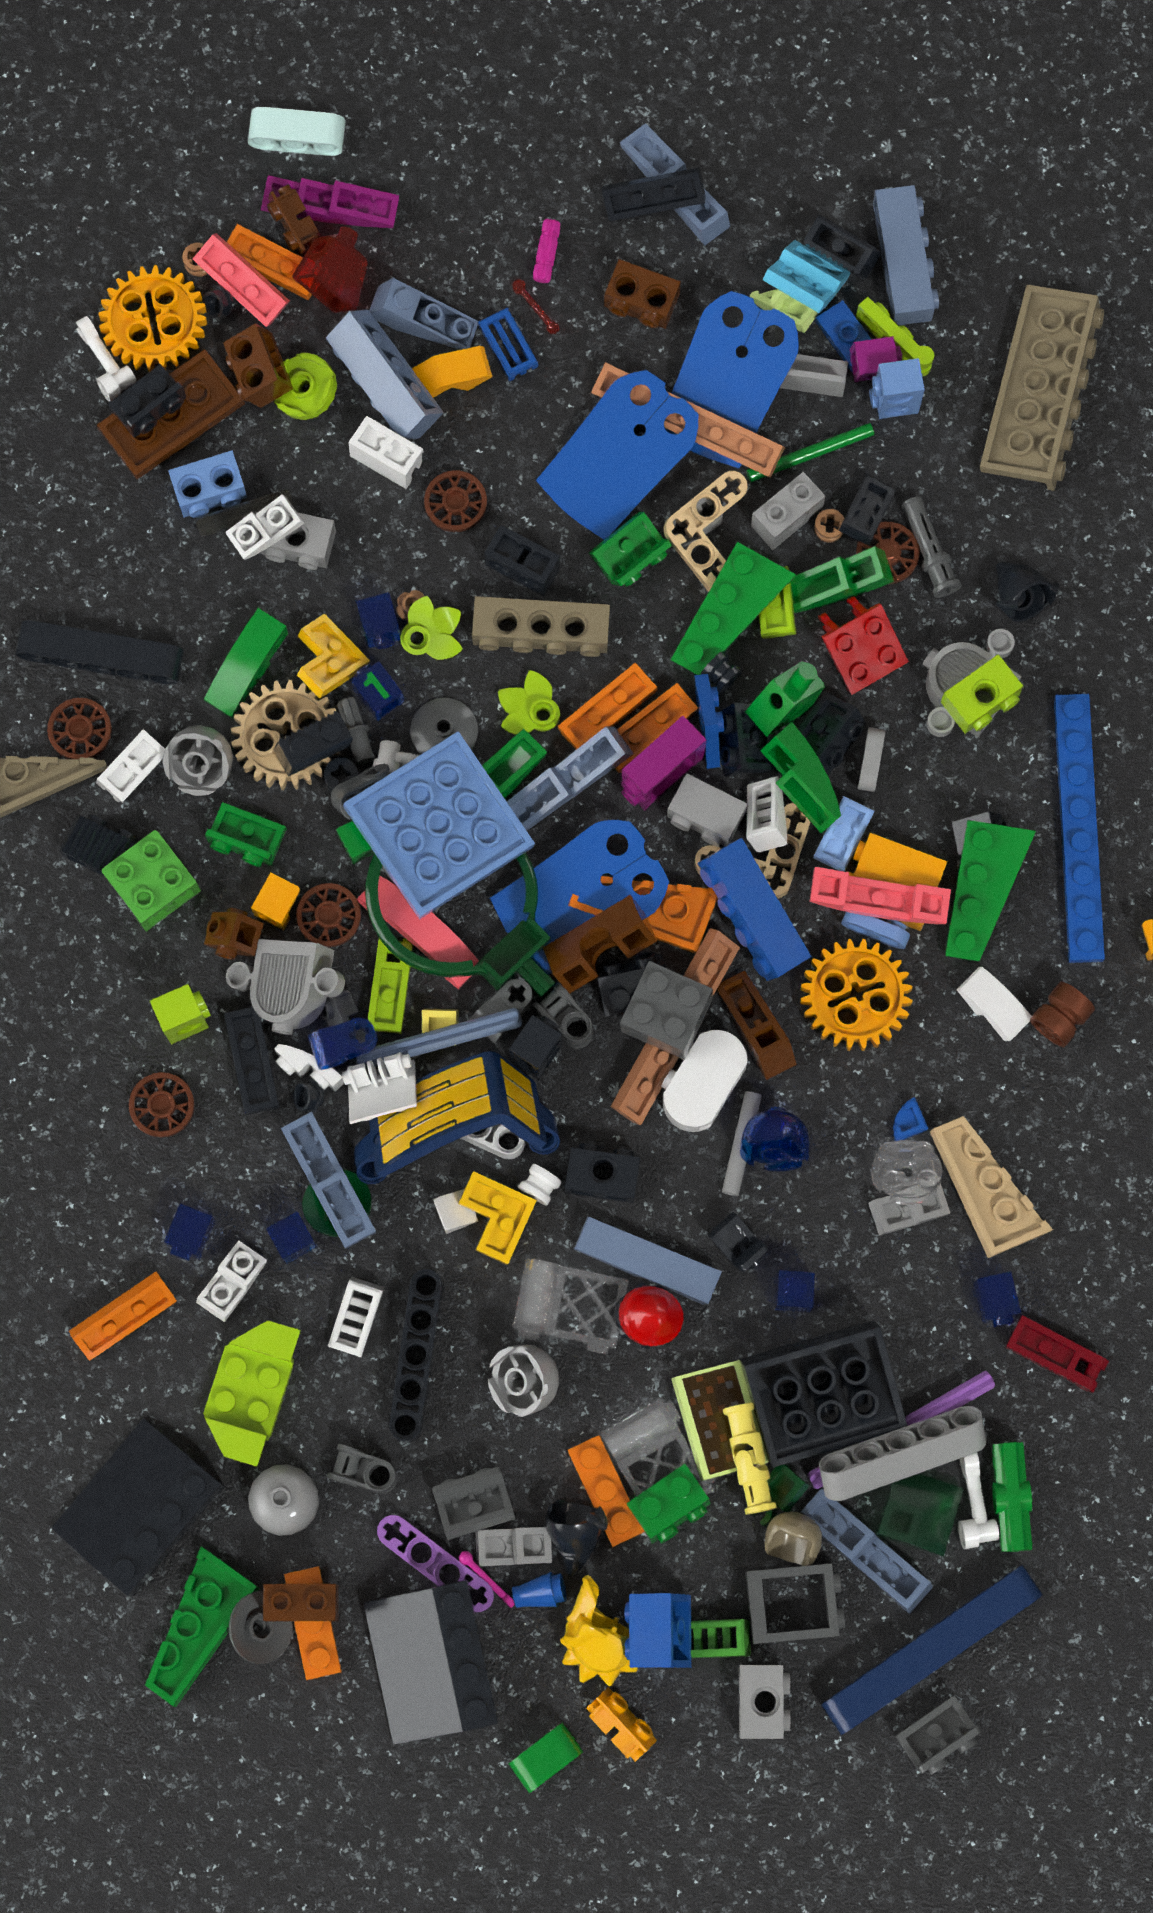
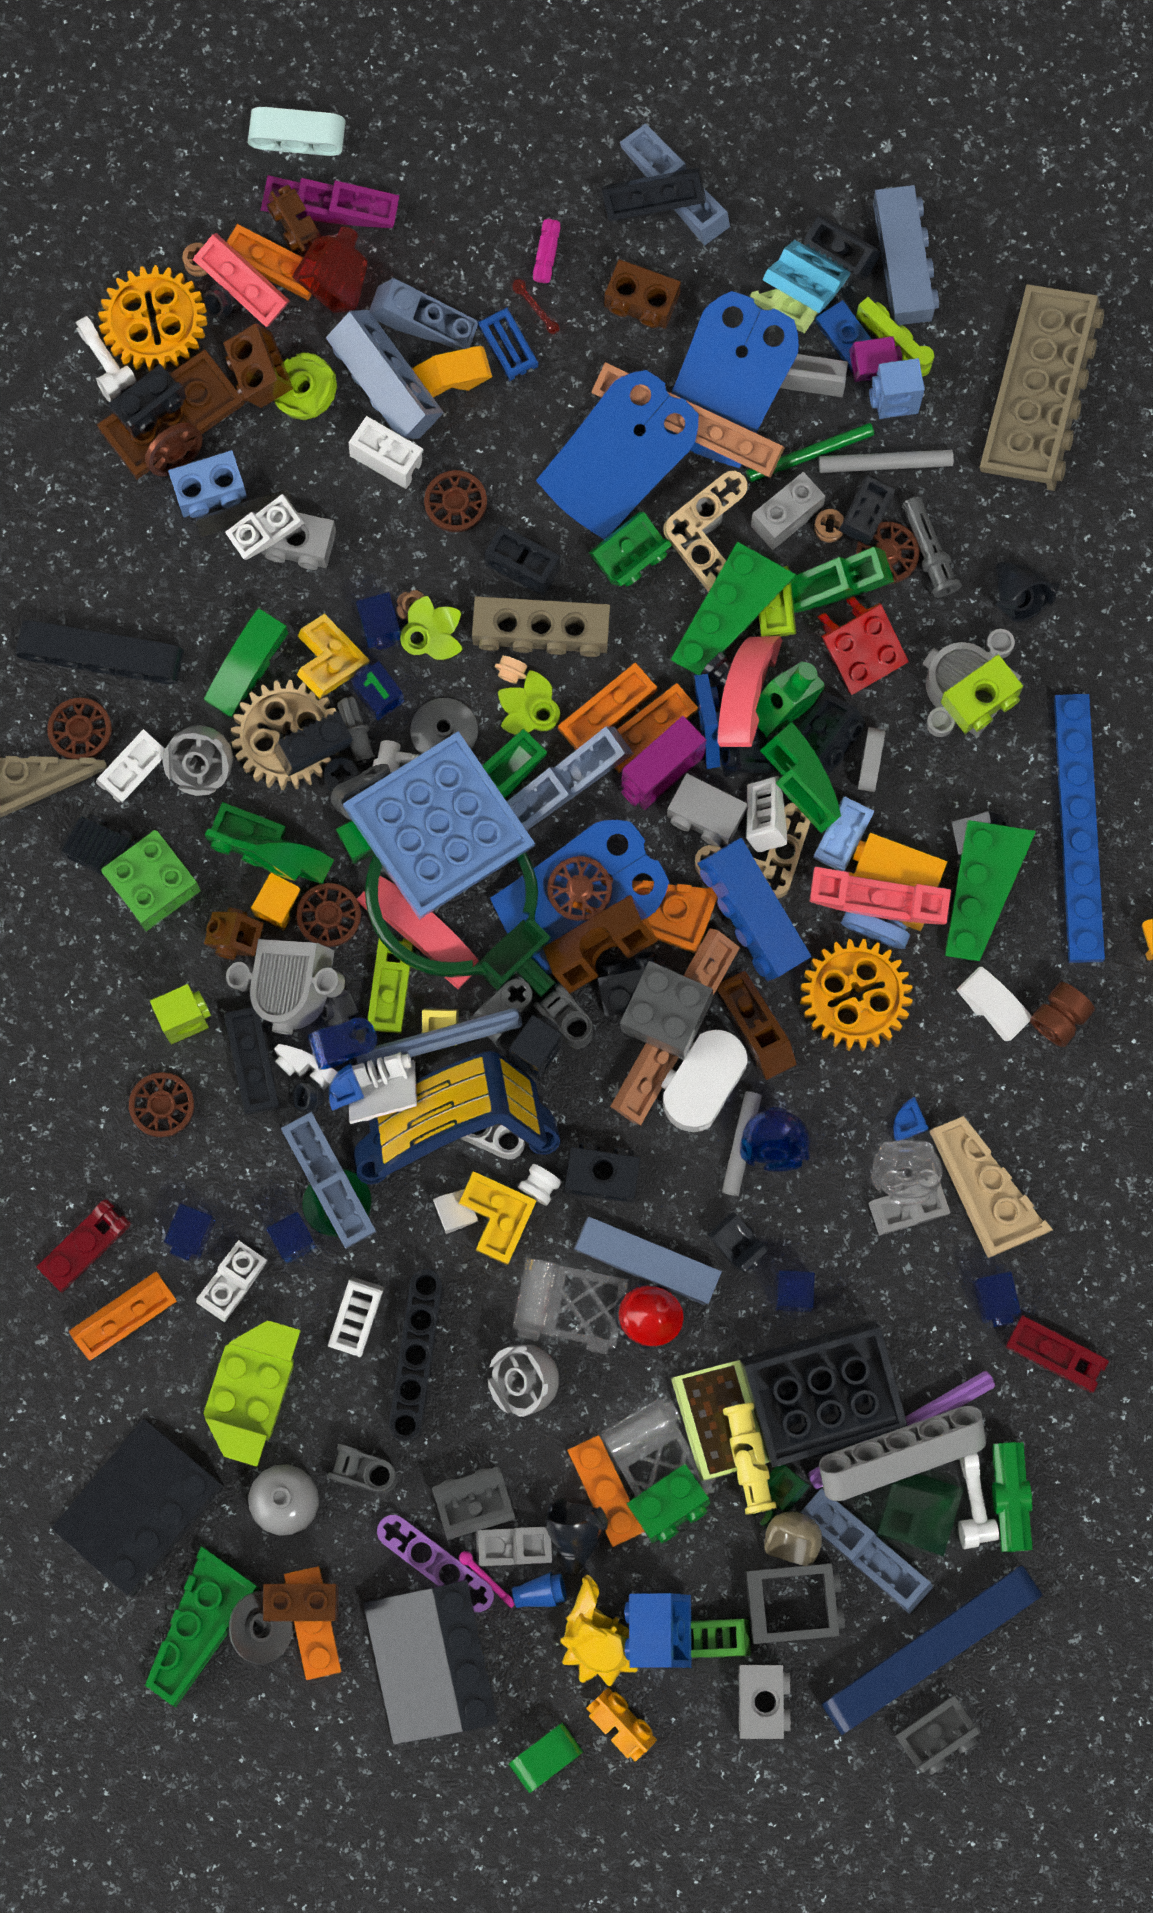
(83, 1246): none -> dark red plate
(173, 449): none -> copper wheel
(285, 857): none -> green slope
(344, 1088): none -> blue tile
(511, 669): none -> light nougat plate
(579, 888): none -> copper wheel
(743, 688): none -> coral slope
(886, 461): none -> light grey piece

